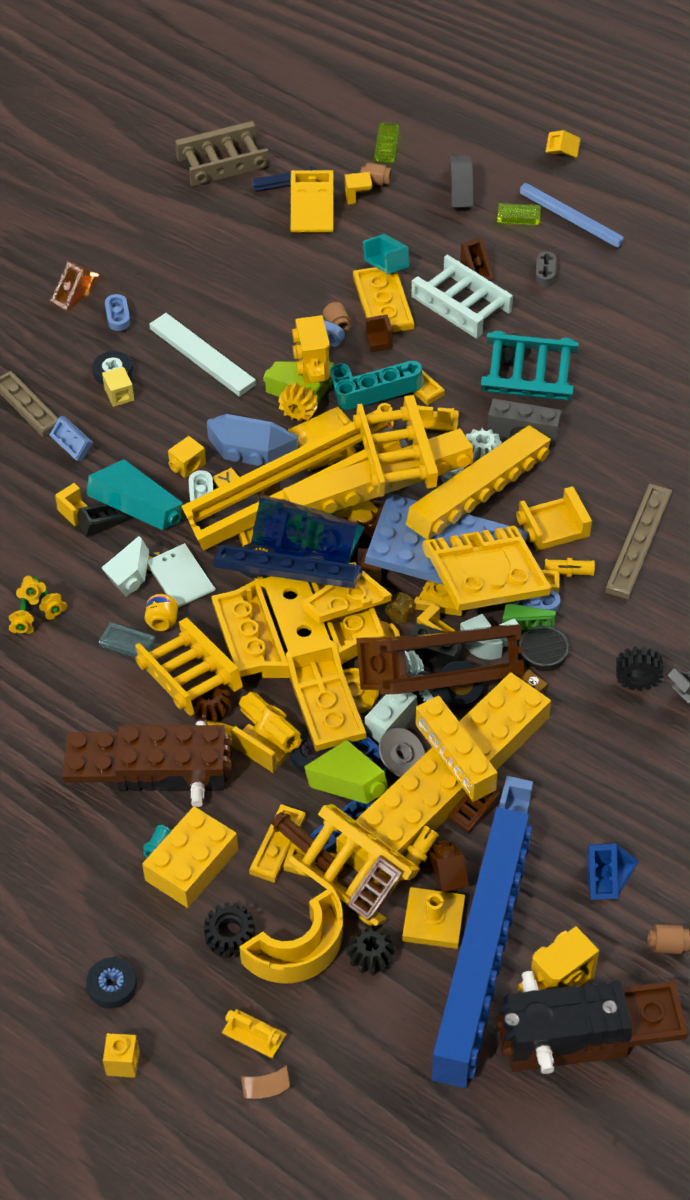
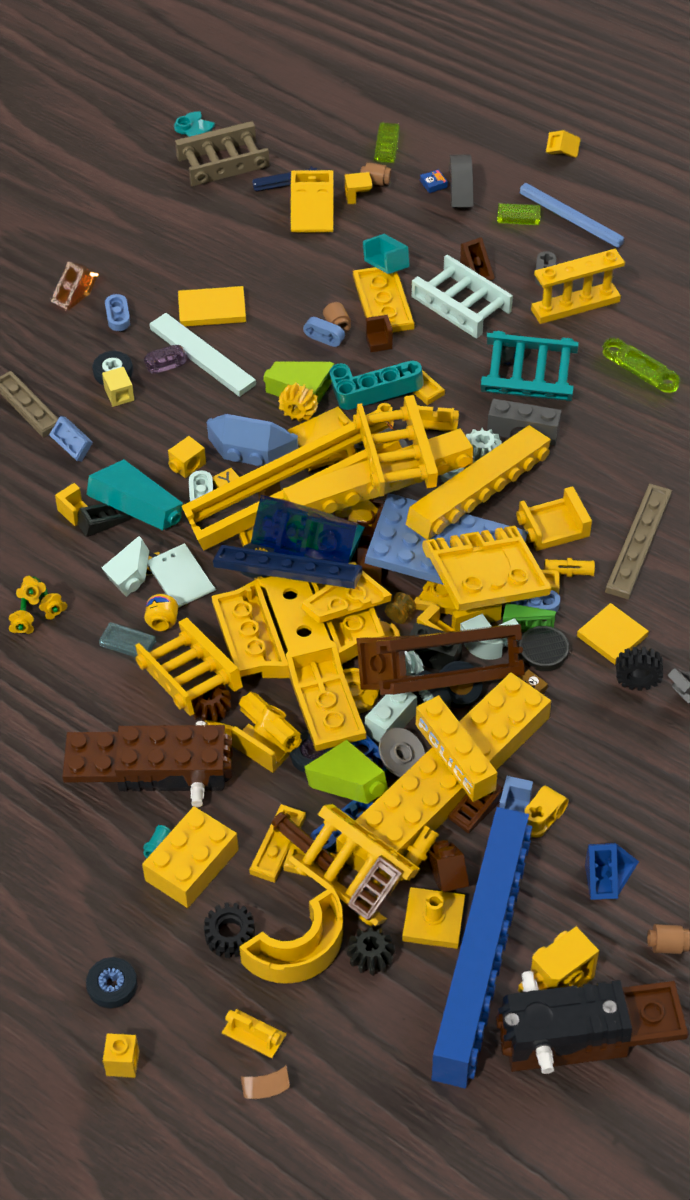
(165, 358): none -> clear purple beam
(192, 124): none -> teal plate
(212, 306): none -> yellow tile
(311, 349): yellow hinge -> none
(433, 181): none -> blue tile
(491, 613): none -> yellow tile
(545, 810): none -> yellow piece
(581, 300): none -> yellow fence
(612, 633): none -> yellow tile
(641, 365): none -> clear neon green plate

